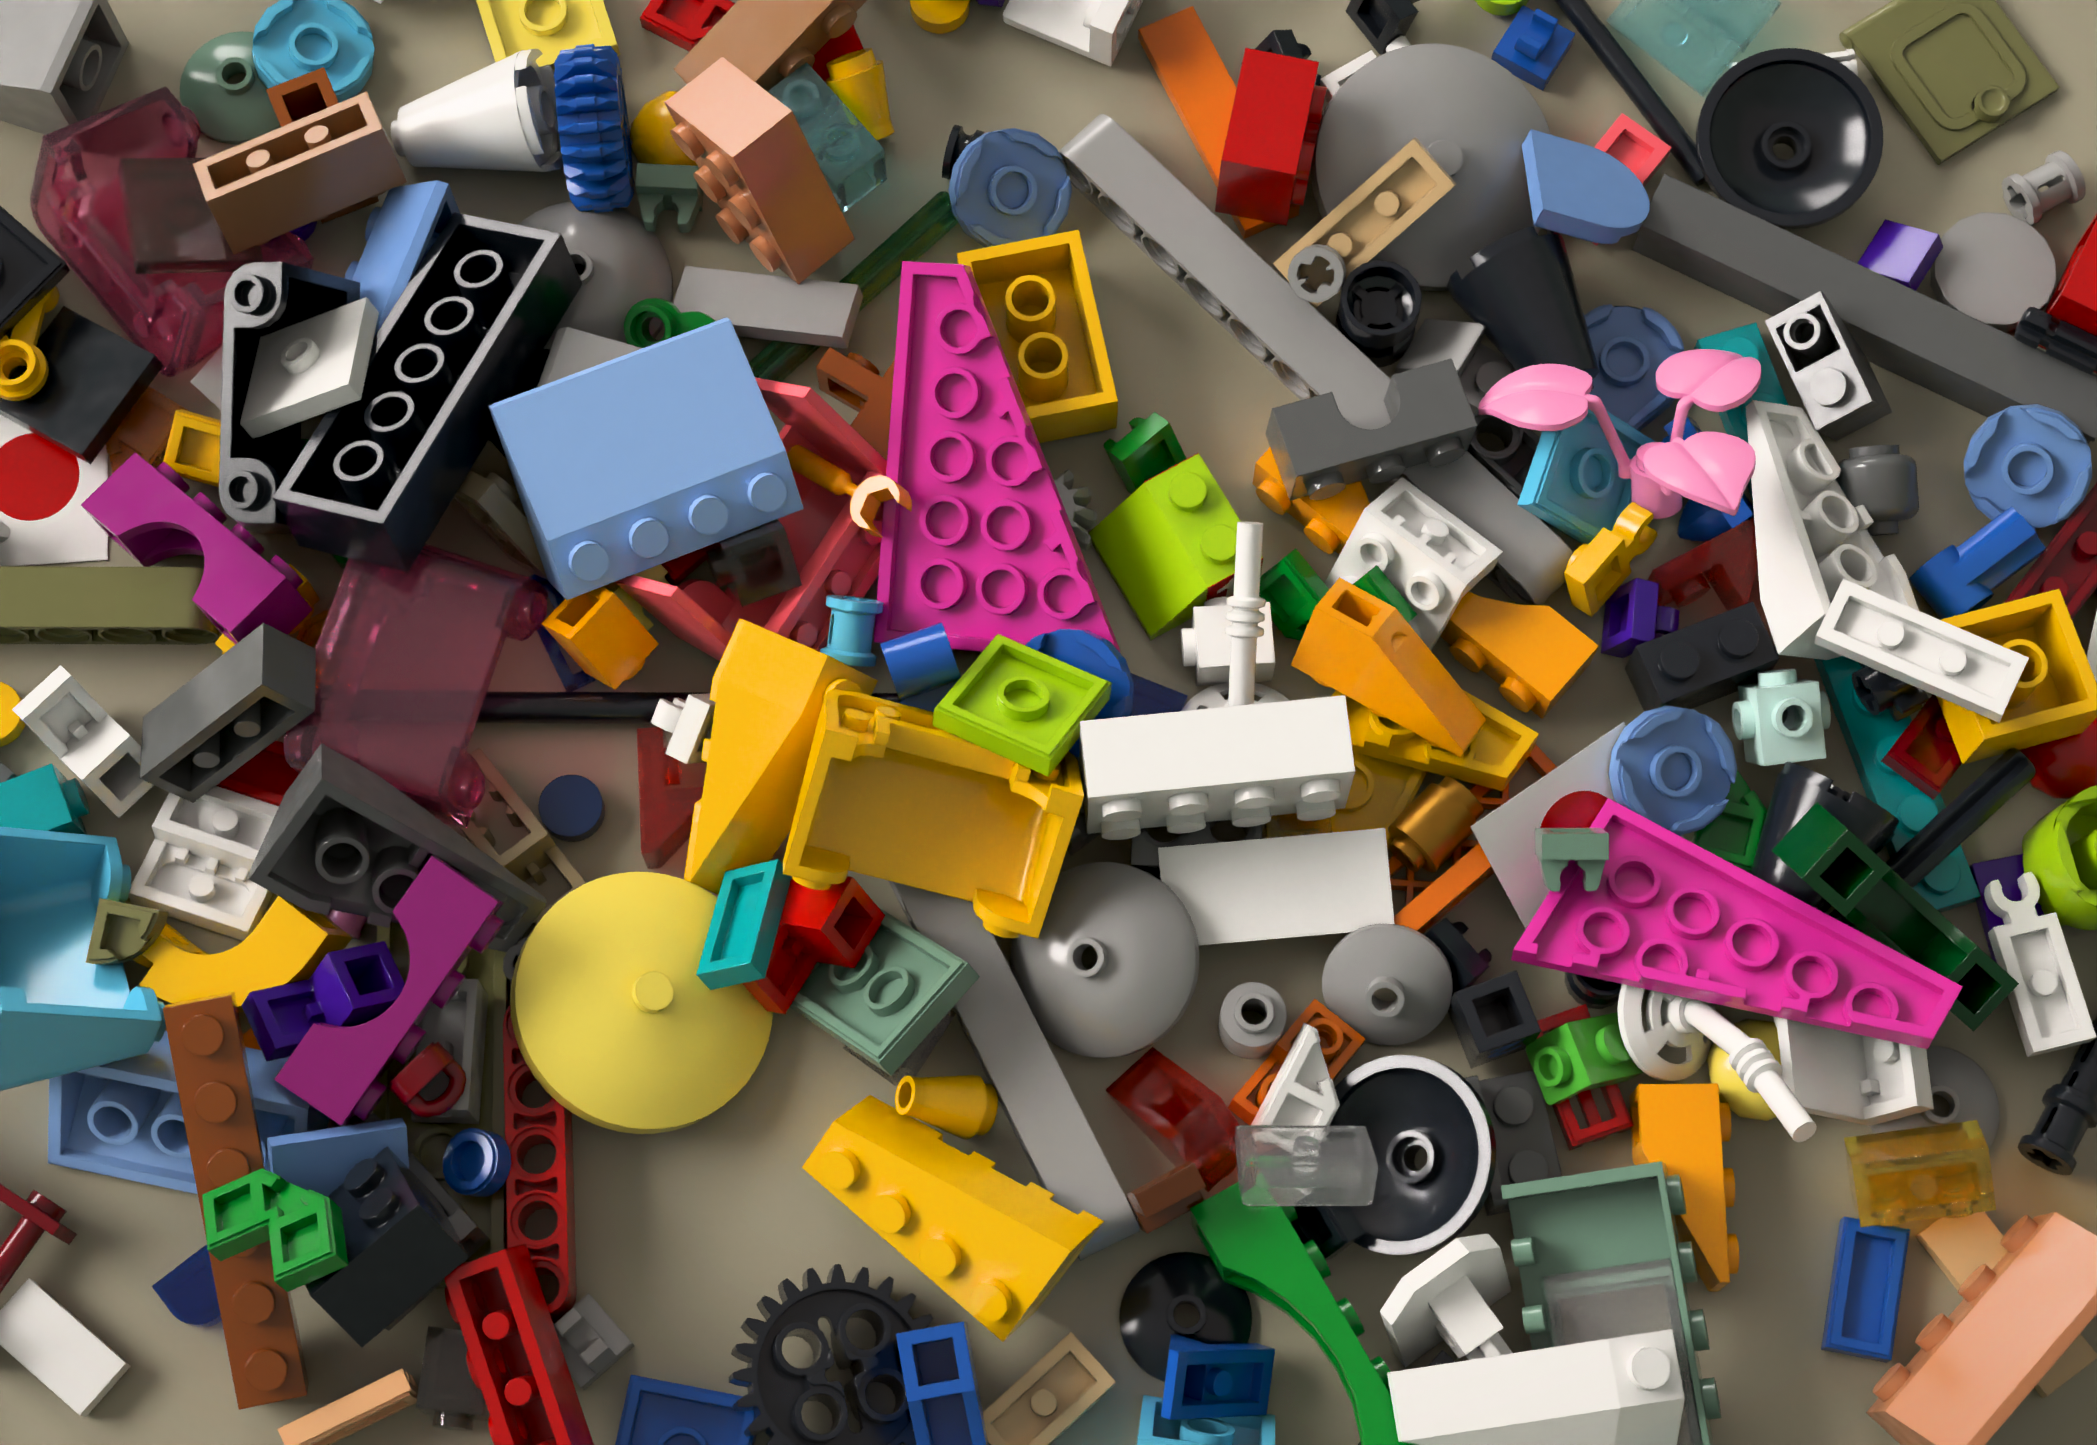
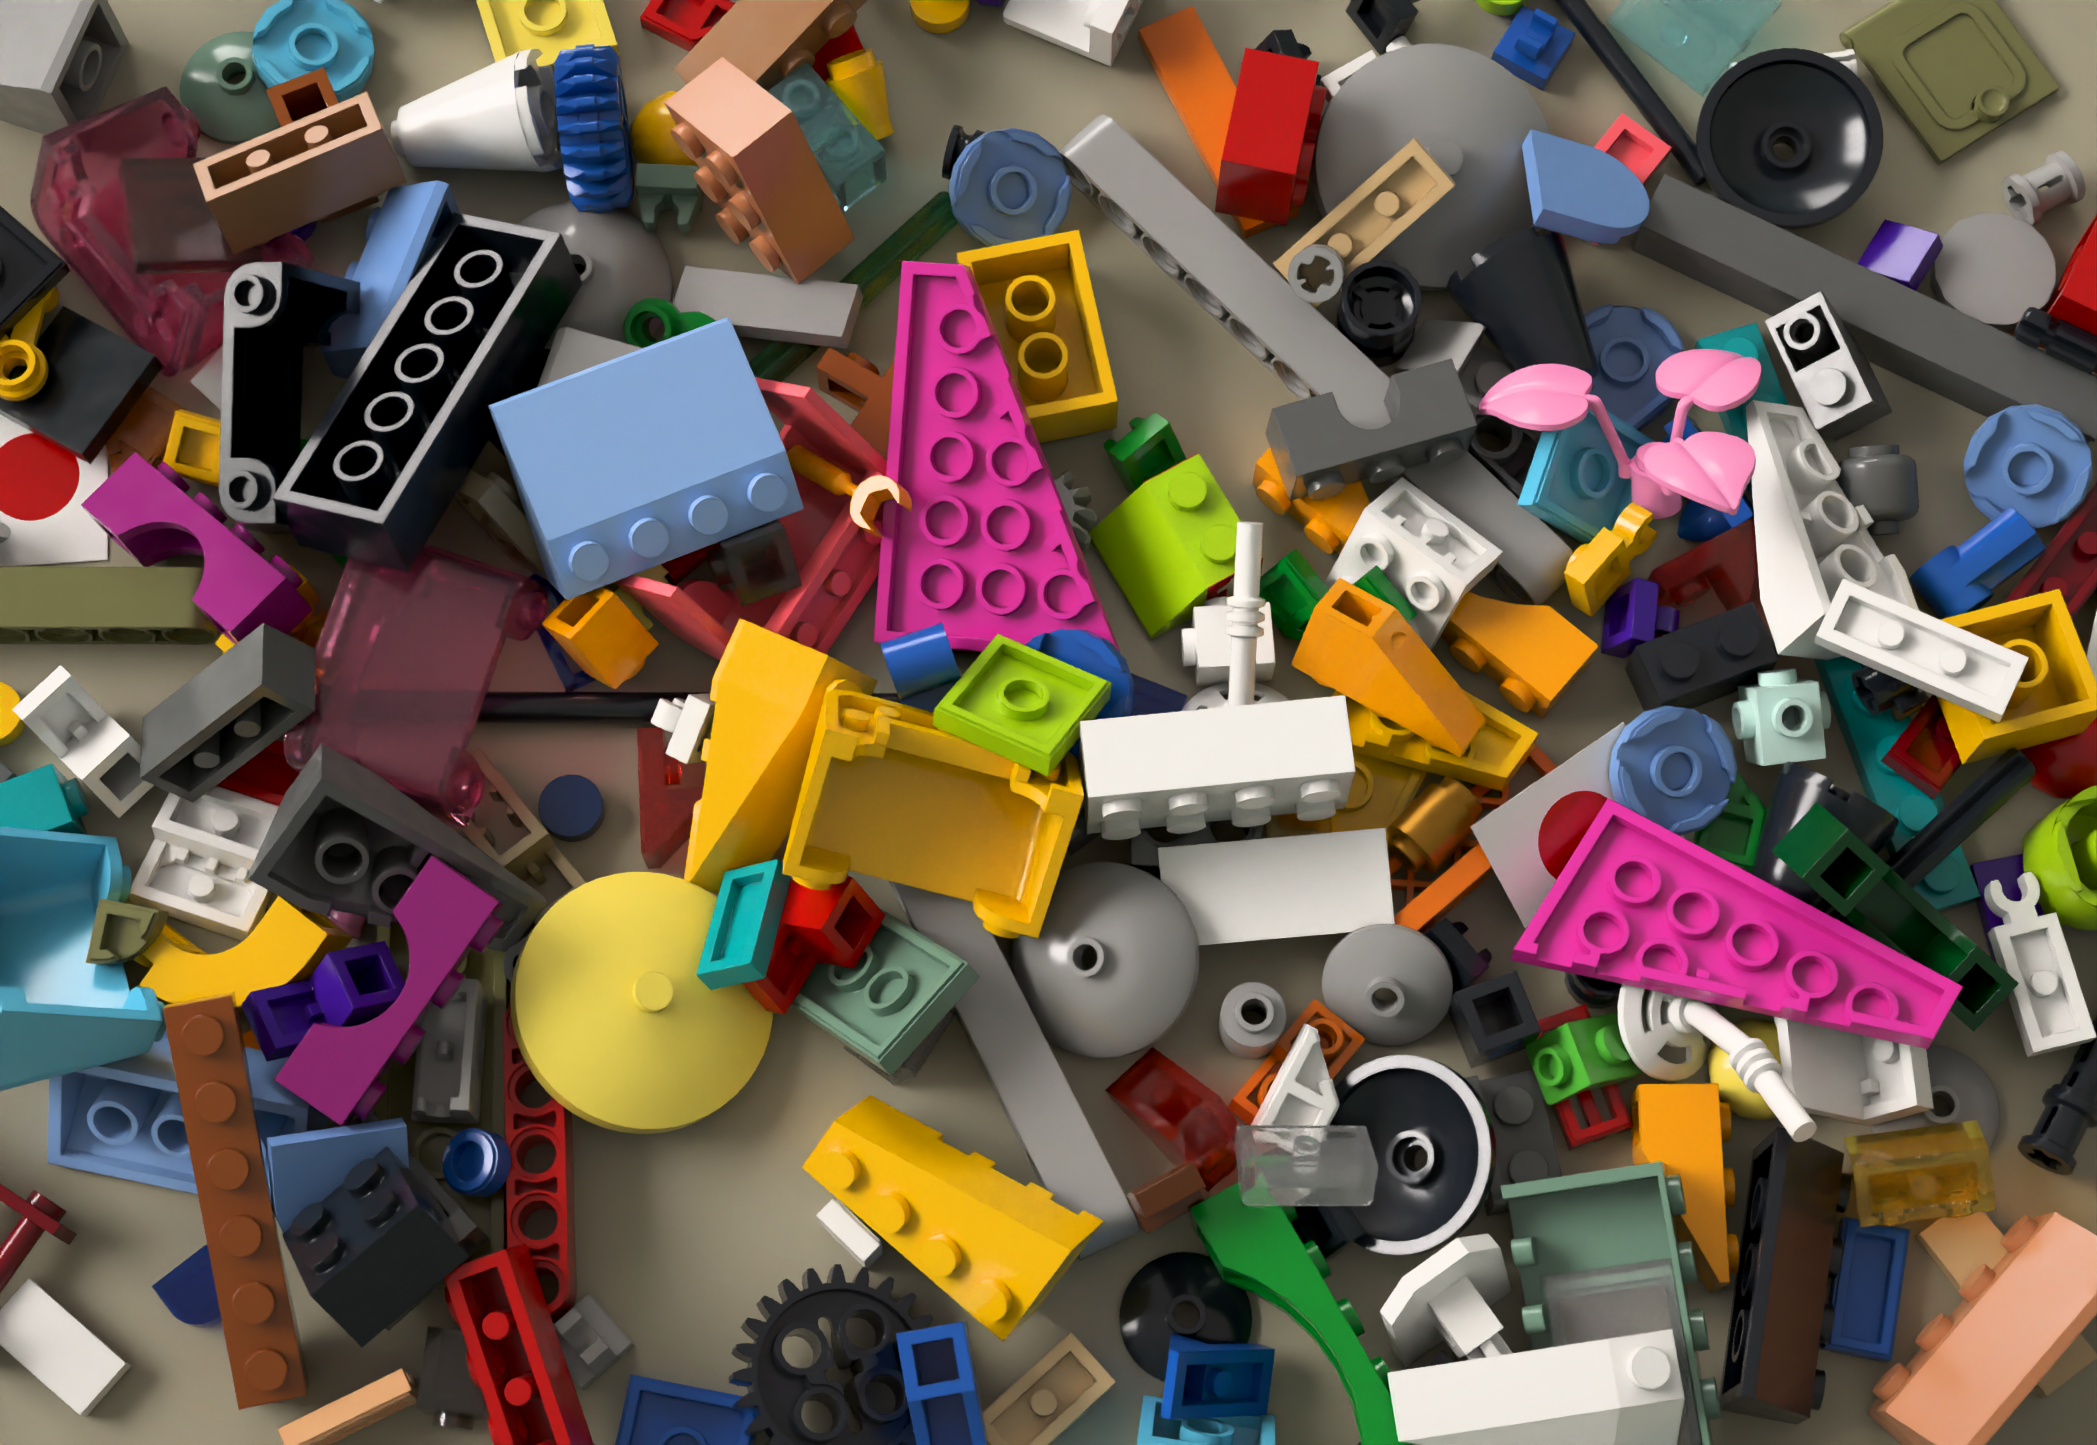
(300, 1223): green tile -> none
(310, 368): white plate -> none
(421, 1073): dark red tile -> none
(850, 1233): none -> white tile
(852, 629): medium azure bush -> none
(951, 1103): yellow cone -> none
(1559, 845): sand green tile -> none
(1783, 1280): none -> black slope

